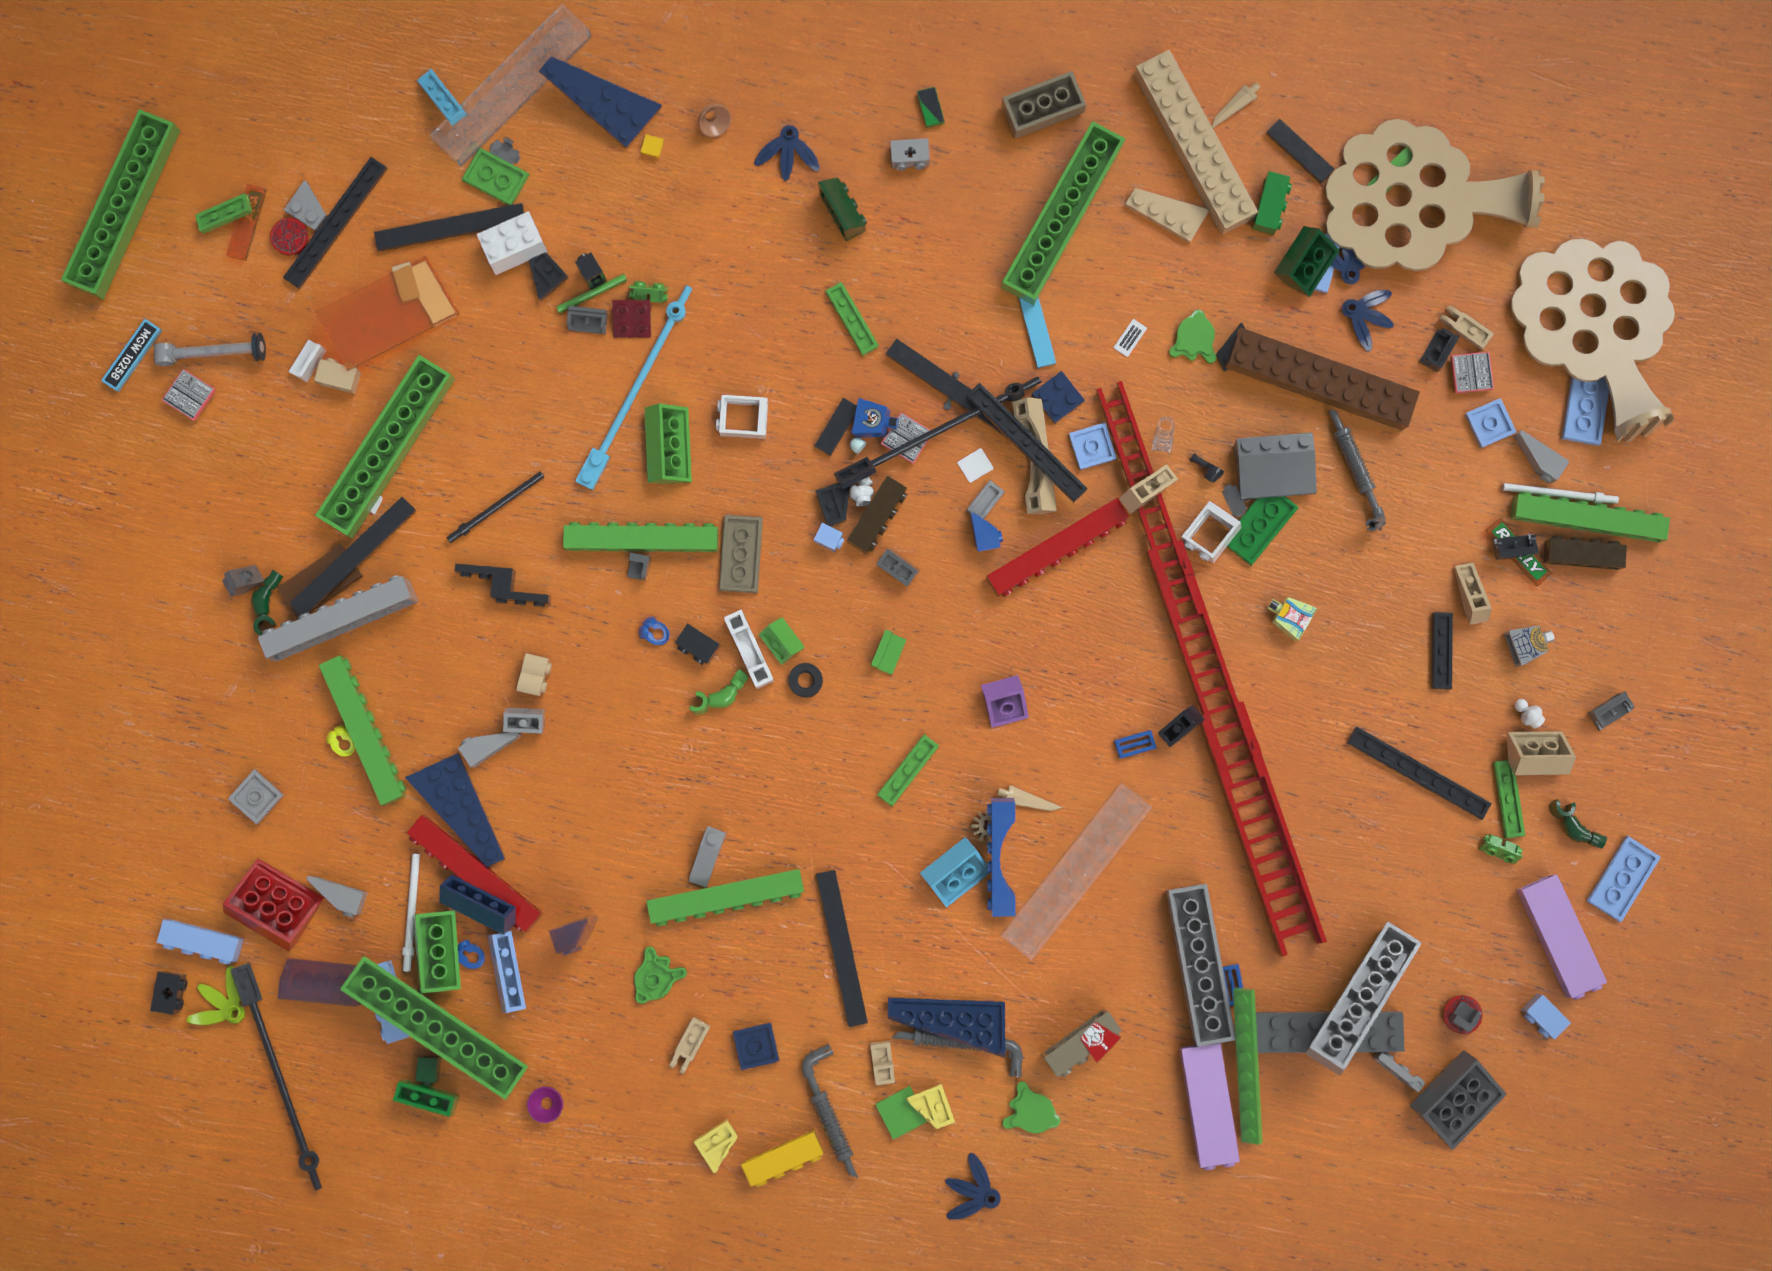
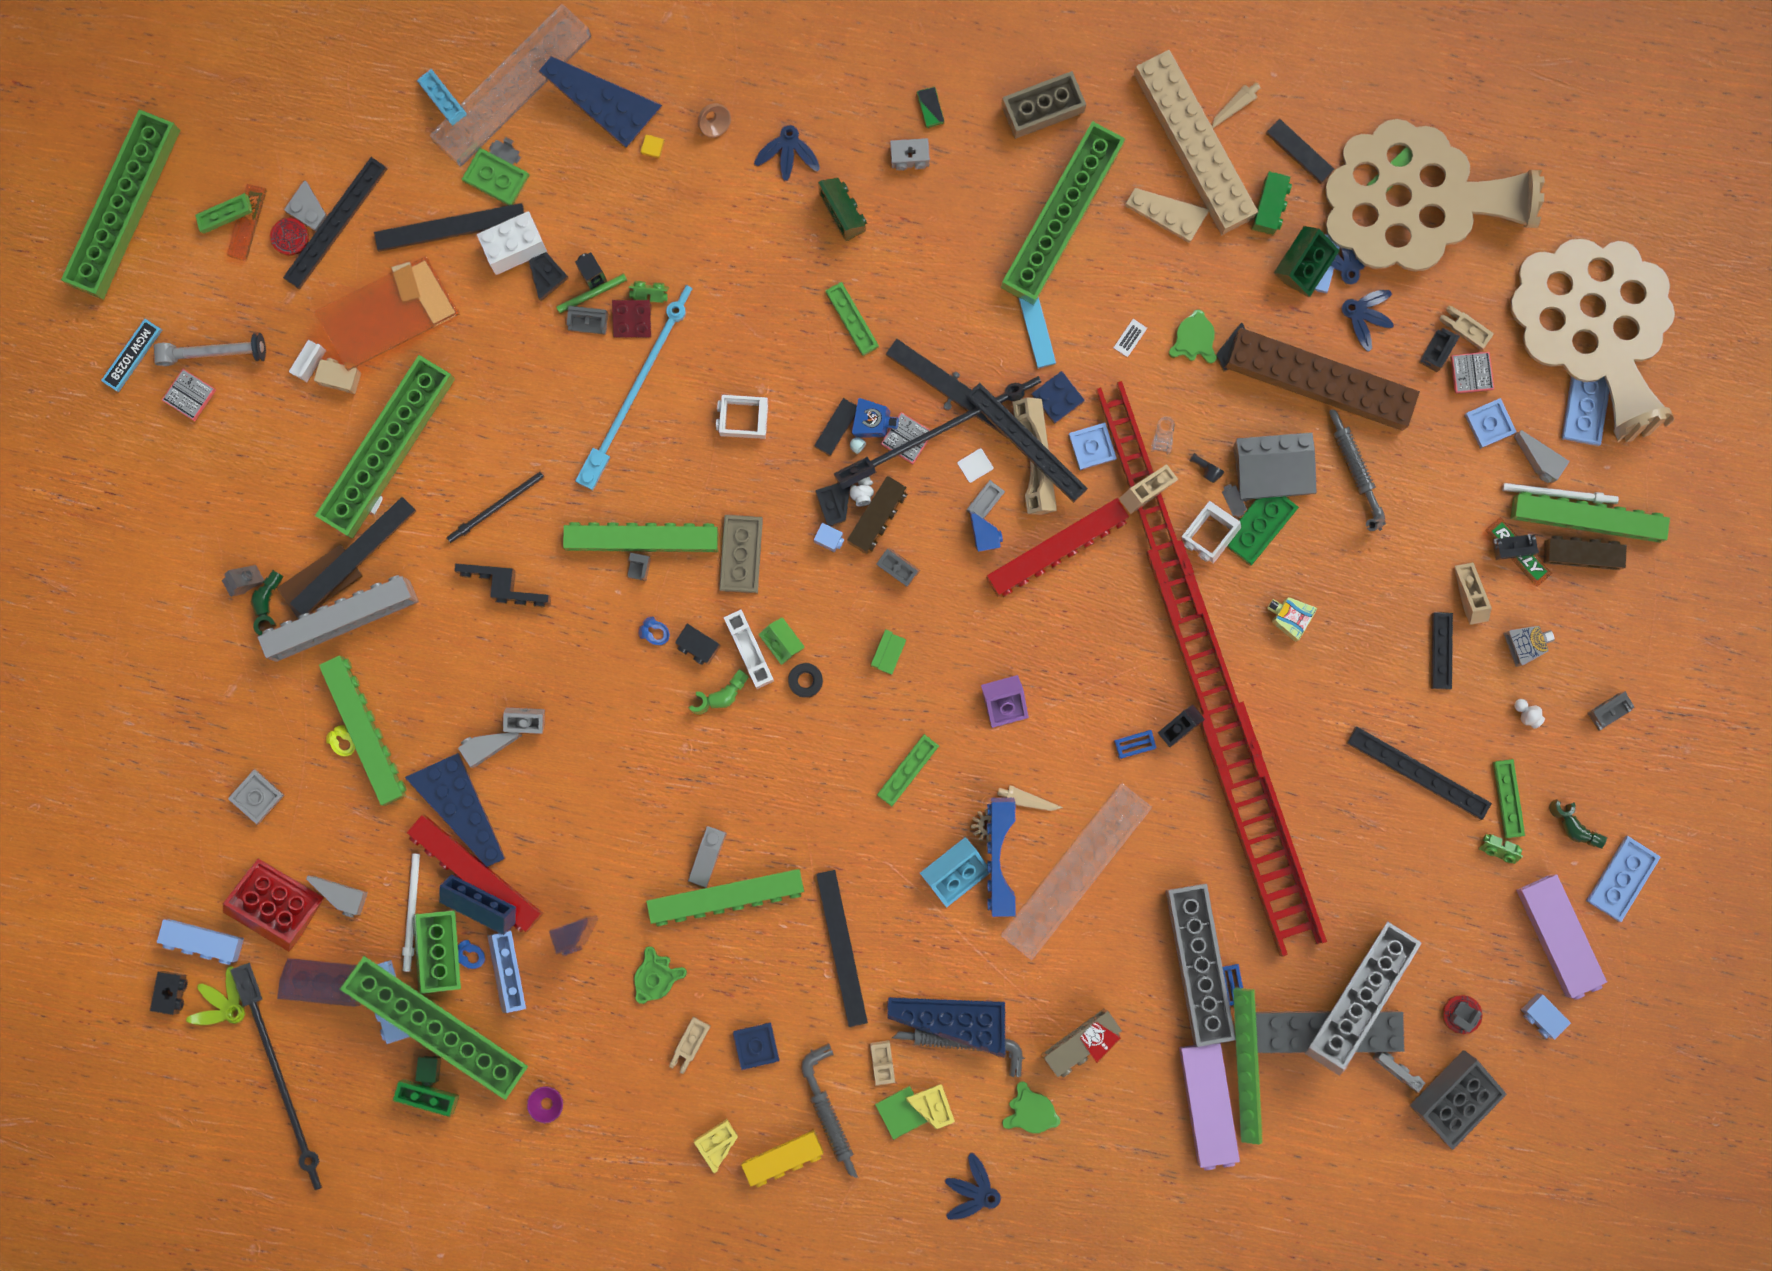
(534, 674): tan brick -> none
(667, 444): bright green slope -> none
(1539, 753): tan slope -> none

